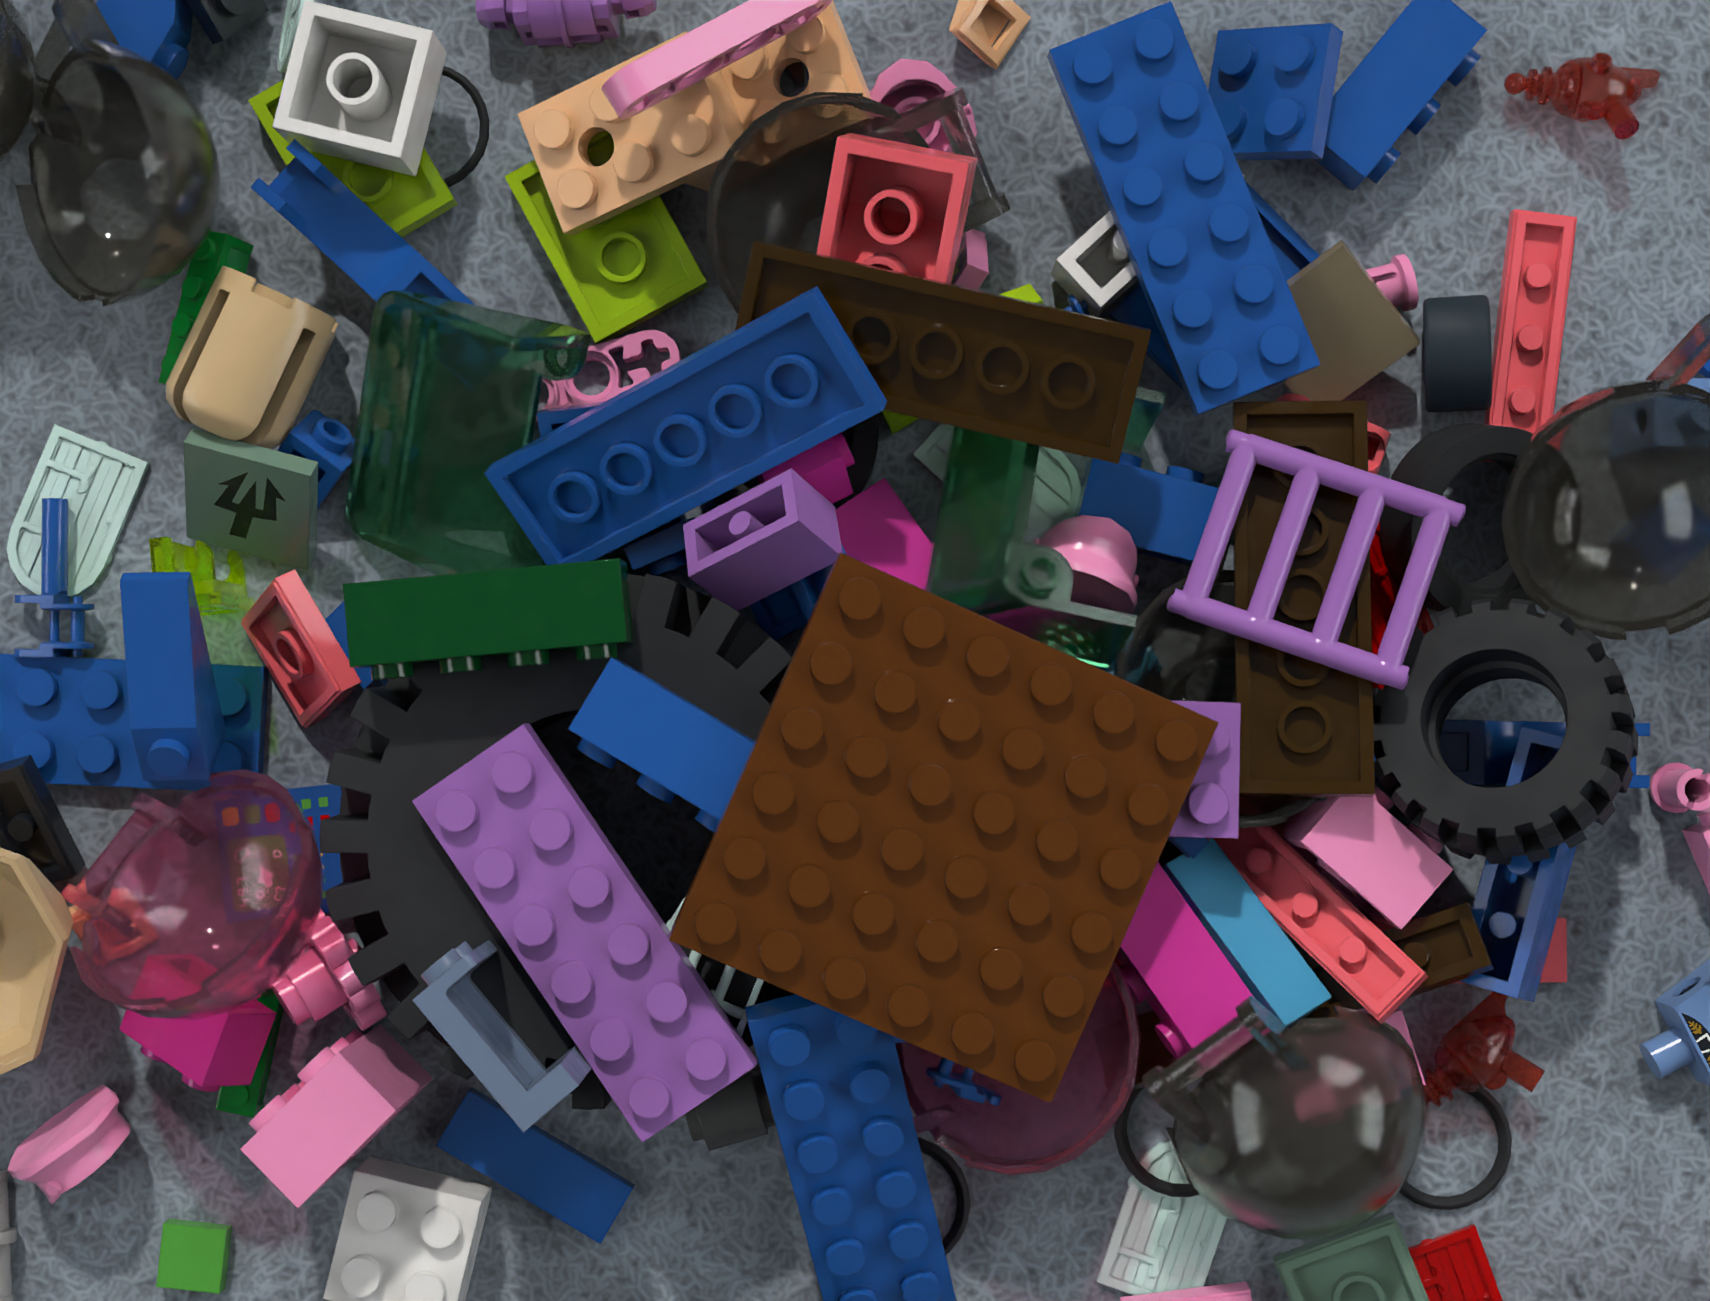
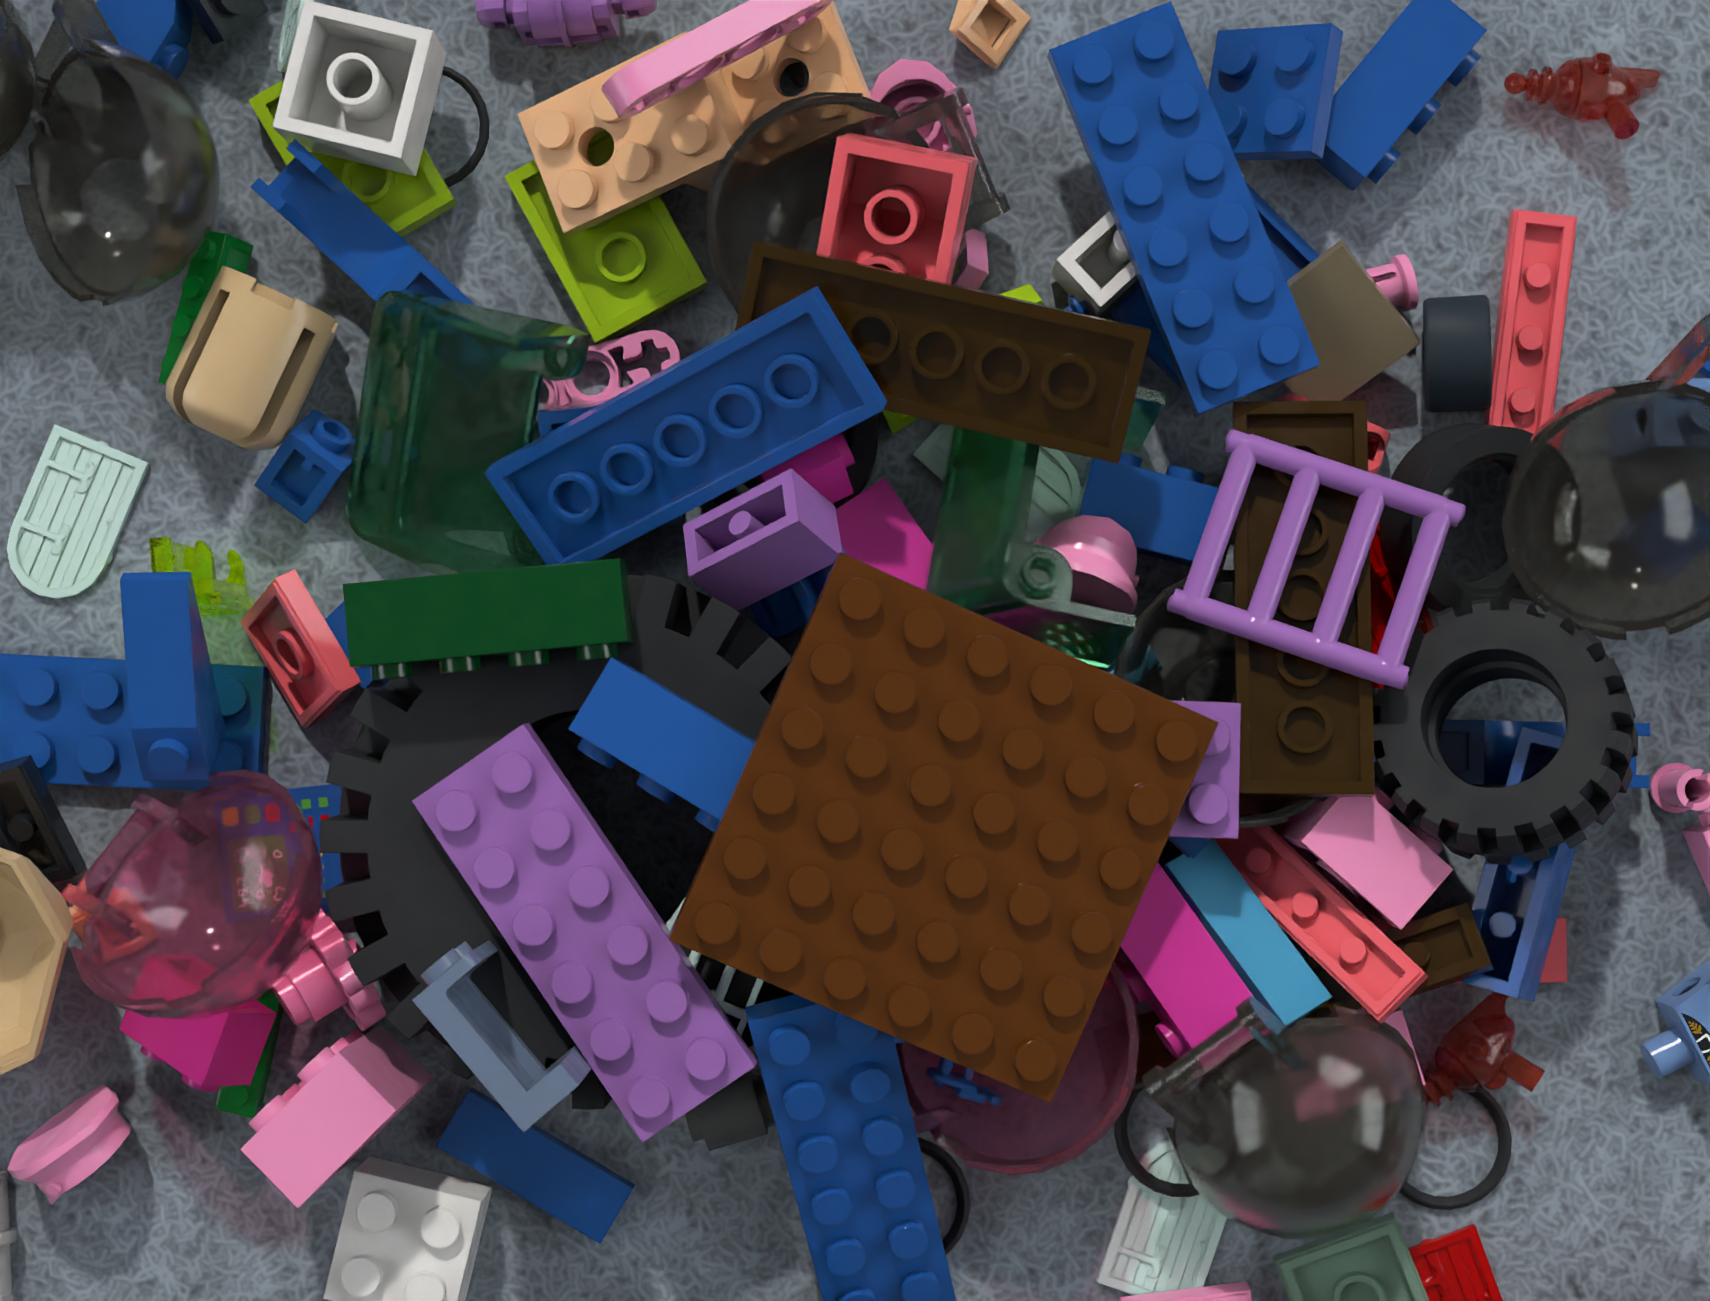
(55, 586): blue piece -> none
(194, 1256): bright green tile -> none
(251, 499): sand green tile -> none
(660, 551): blue bracket -> none

